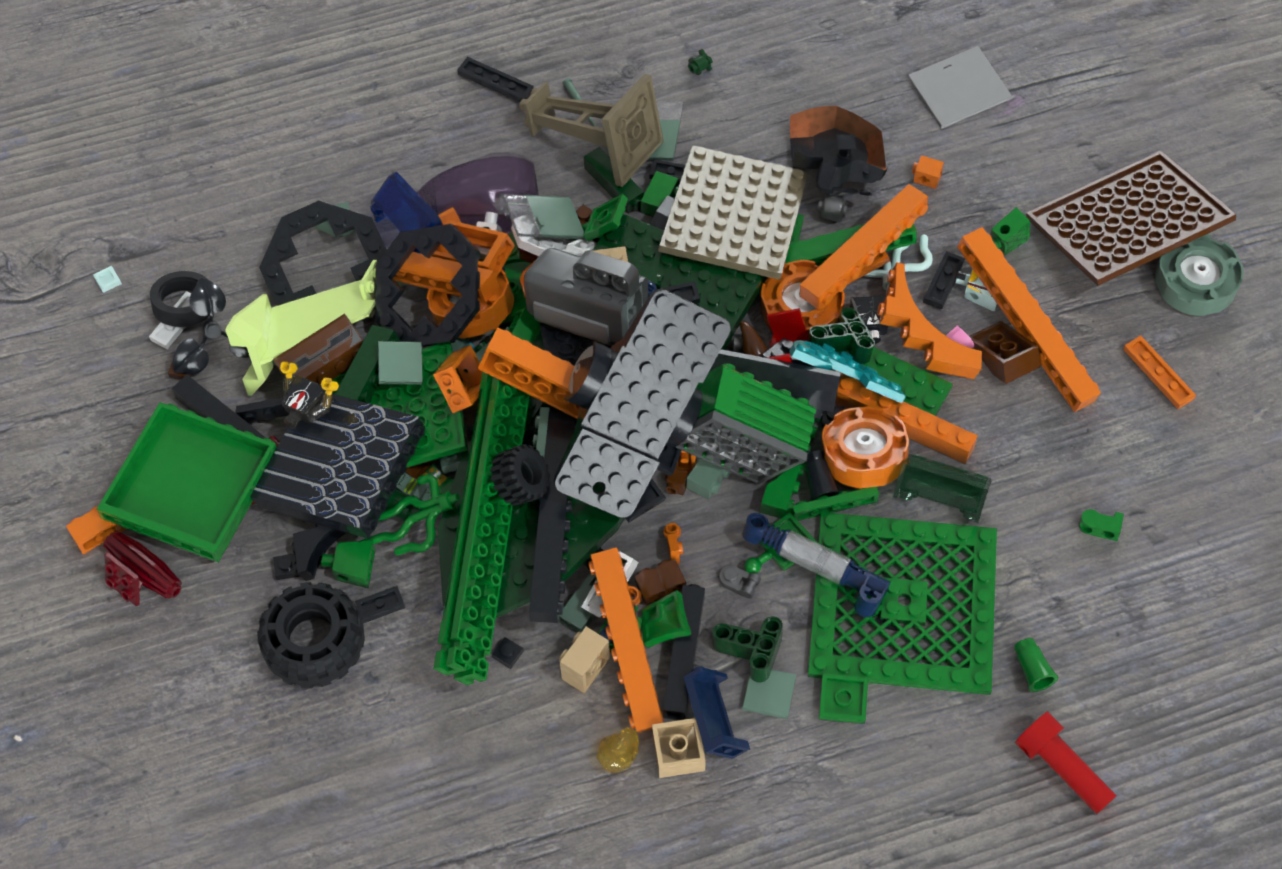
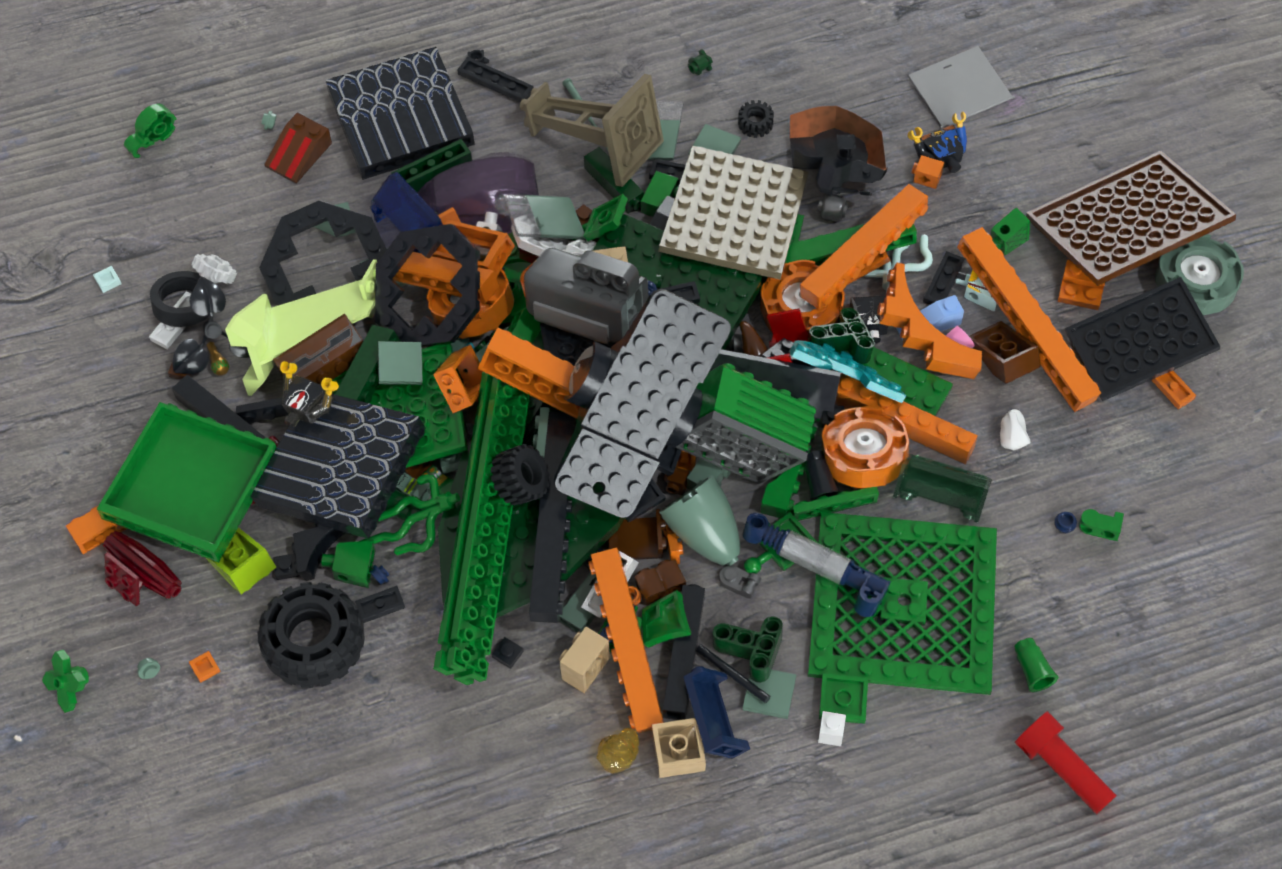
(65, 680): none -> green plant
(148, 668): none -> sand green plate
(150, 126): none -> green piece
(204, 666): none -> orange plate
(214, 268): none -> white gear
(219, 364): none -> pearl gold piece
(244, 562): none -> lime slope
(269, 120): none -> sand green plate
(298, 147): none -> reddish brown slope
(380, 574): none -> dark blue plate
(398, 111): none -> black panel
(428, 167): none -> dark green brick
(478, 54): none -> black plate
(641, 538): none -> reddish brown panel
(705, 522): none -> sand green cylinder
(717, 140): none -> sand green tile
(731, 672): none -> black bar
(755, 109): none -> black tyre
(832, 728): none -> white brick
(943, 145): none -> torso
(943, 314): none -> light blue slope
(1013, 431): none -> white hair
(1065, 522): none -> dark blue plate
(1079, 289): none -> orange plate
(1142, 338): none -> black plate

